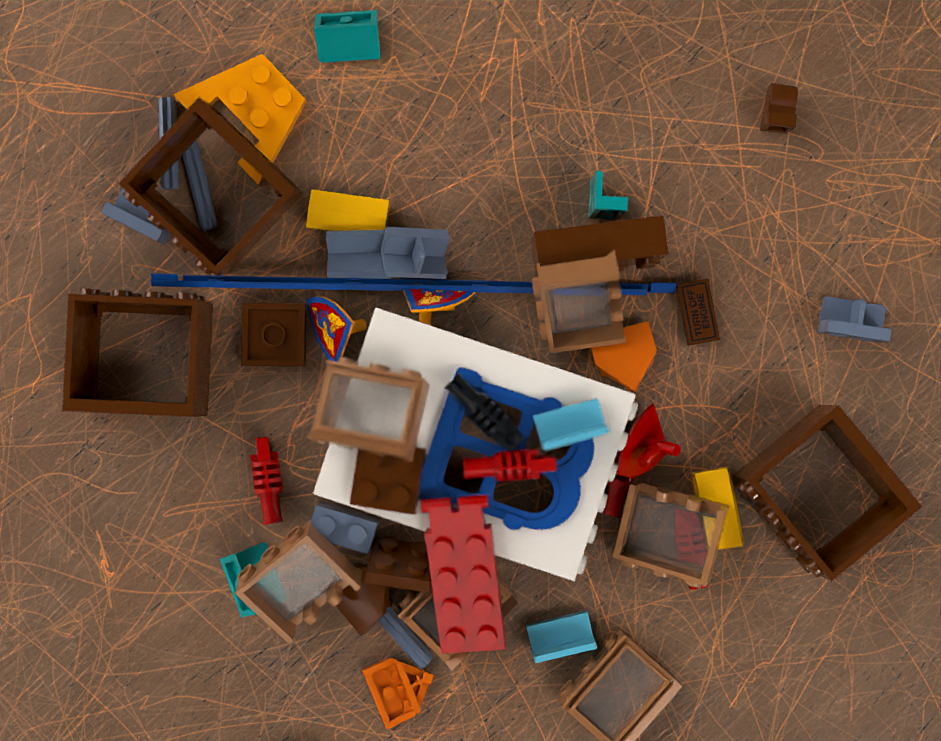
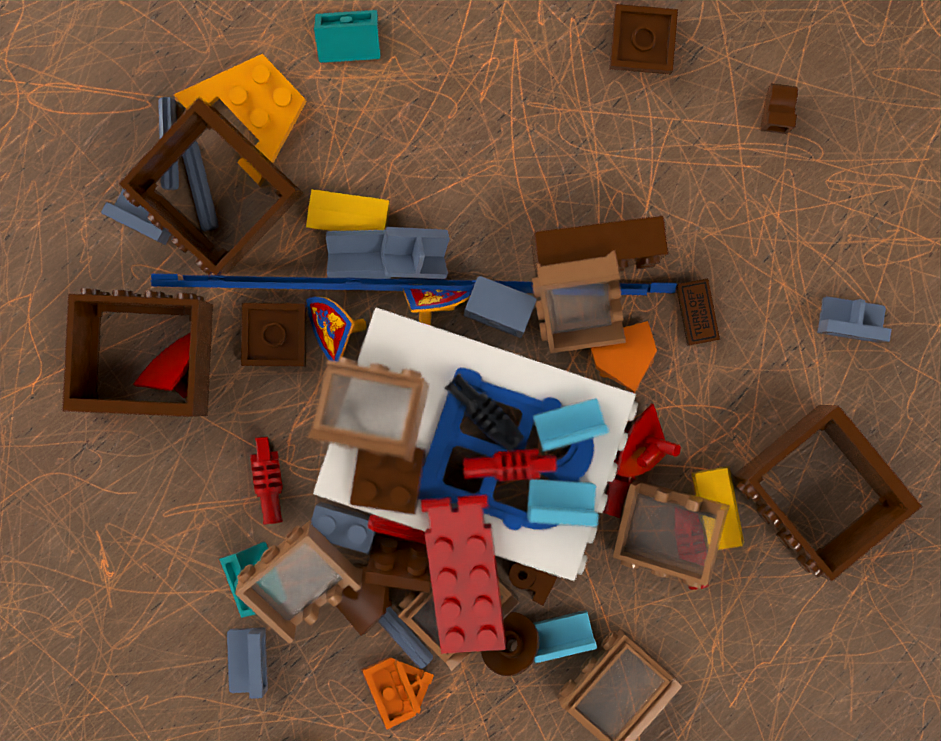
(168, 368): none -> red shield
(247, 661): none -> sand blue panel
(396, 529): none -> red axle
(500, 306): none -> sand blue panel
(510, 662): none -> reddish brown dish
(533, 579): none -> reddish brown leg
(562, 503): none -> medium azure panel
(604, 206): teal panel -> none
(643, 39): none -> reddish brown plate

